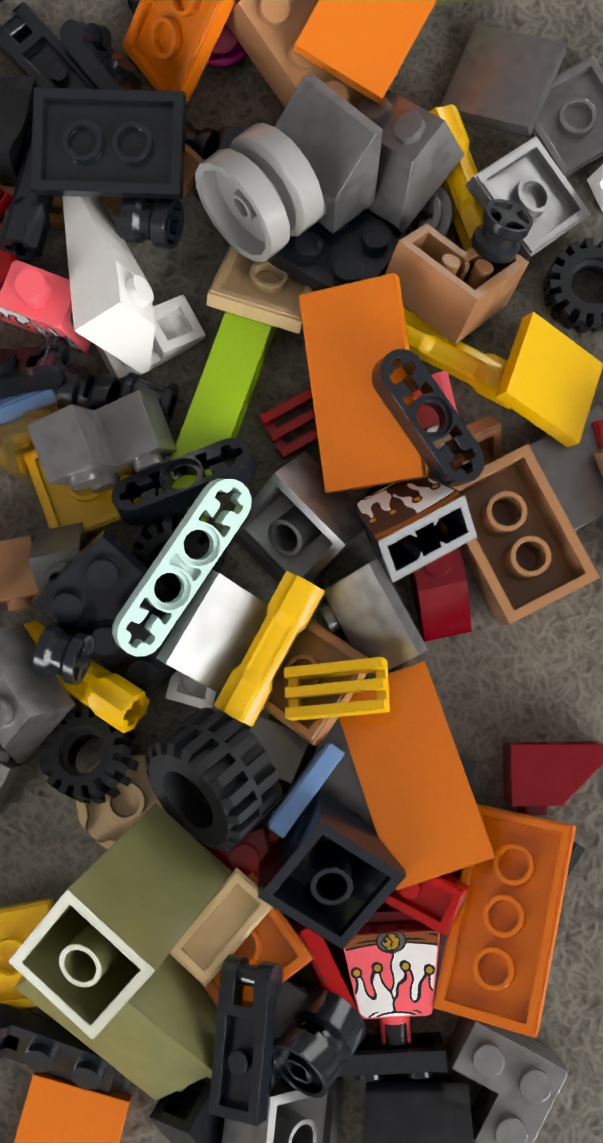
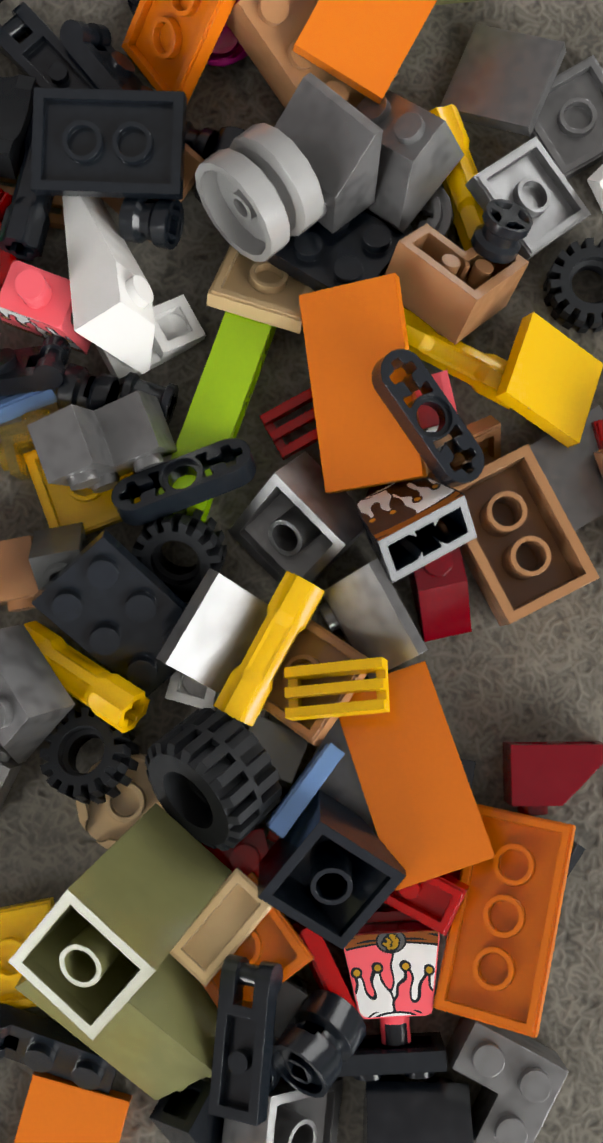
(63, 654): black wheel -> none
(175, 560): light aqua beam -> none

